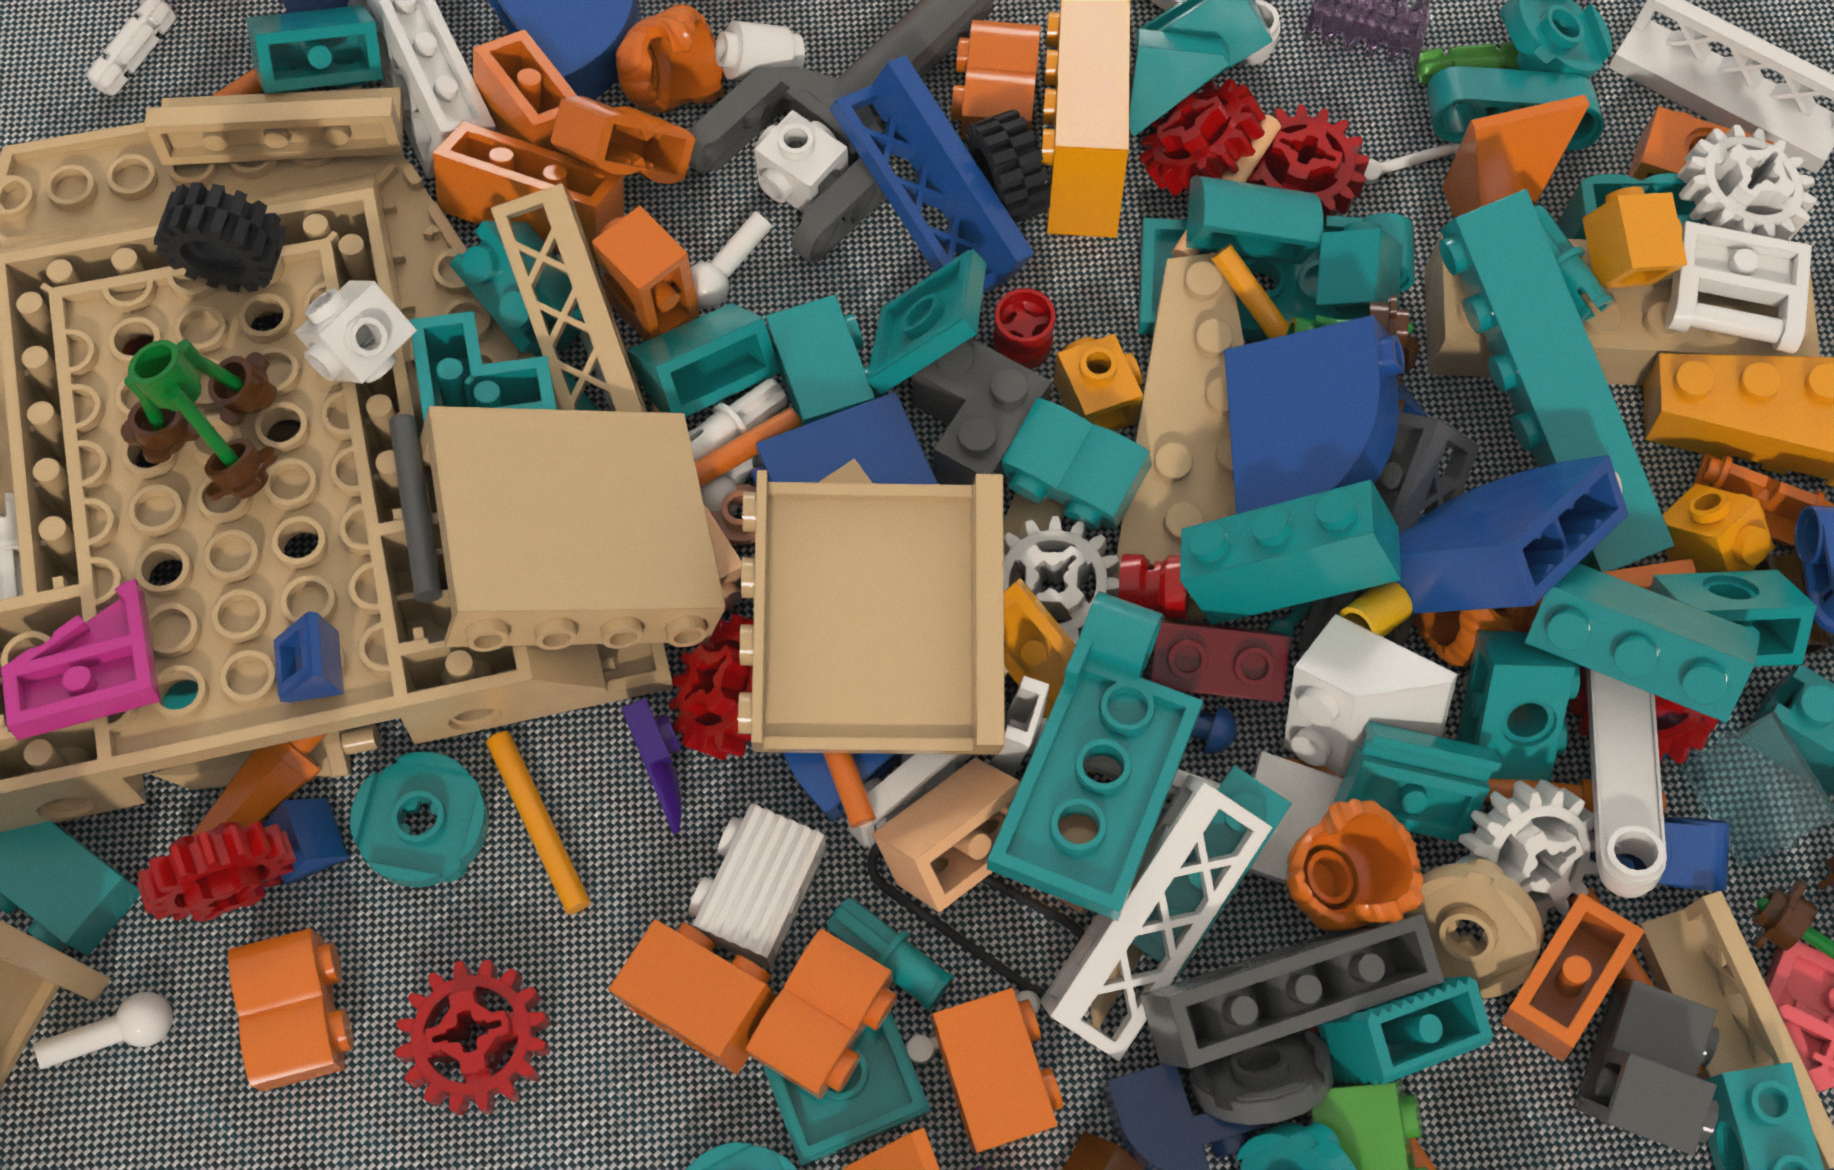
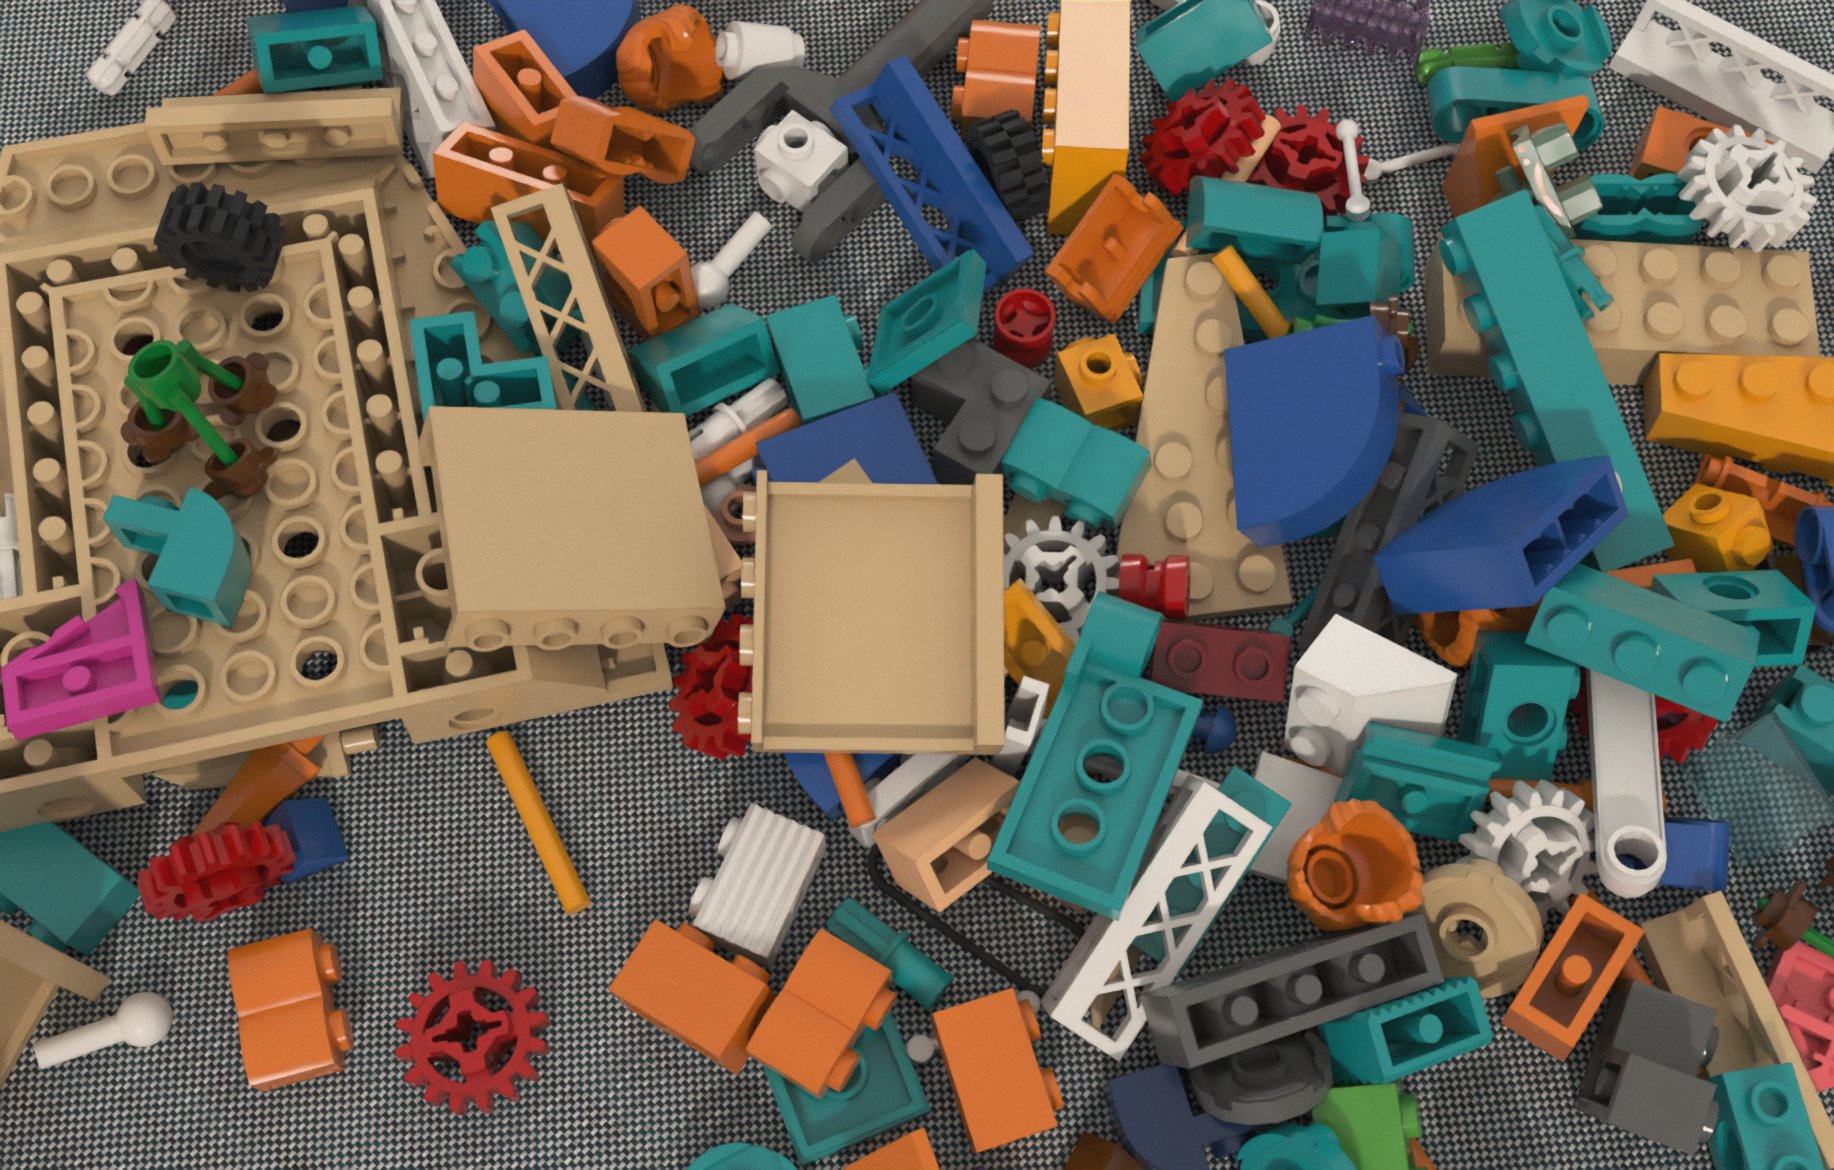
(201, 555): none -> teal brick
(308, 660): blue slope -> none
(353, 333): white brick -> none
(400, 789): teal plate -> none
(415, 508): dark grey bar -> none
(655, 742): dark purple plate -> none
(1113, 249): none -> orange hinge
(1169, 70): teal slope -> none
(1290, 553): teal brick -> none
(1357, 205): none -> white hinge
(1380, 608): yellow hinge -> none
(1538, 155): none -> sand green hips
(1634, 238): light orange brick -> none
(1742, 269): white plate -> none

